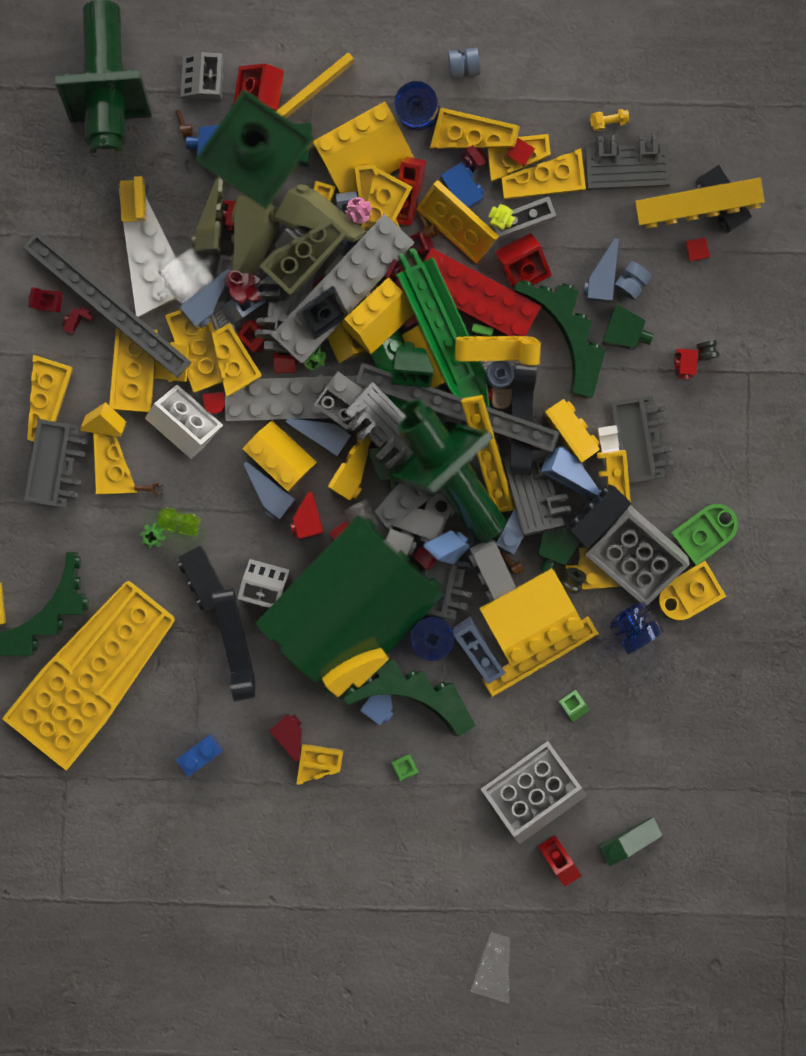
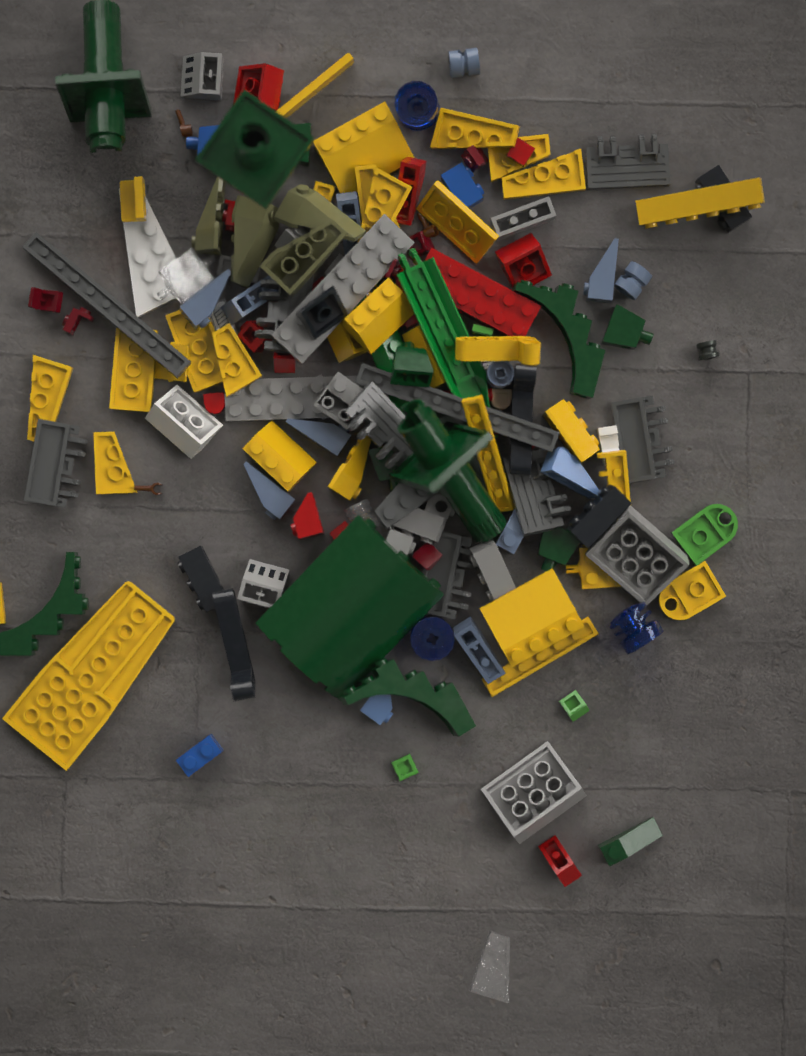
(104, 421): yellow slope -> none
(148, 538): bright green gear -> none
(188, 522): clear neon green hinge -> none
(242, 286): dark red plate -> none
(289, 735): dark red slope -> none
(315, 360): bright green gear -> none
(318, 762): yellow wing -> none
(355, 670): yellow slope -> none
(358, 210): bright pink gear -> none
(448, 546): medium blue slope -> none
(501, 217): neon yellow gear -> none
(516, 567): reddish brown hand -> none
(573, 580): pearl dark grey wheel -> none
(598, 121): yellow bar -> none
(686, 363): red brick -> none
(697, 249): red tile -> none

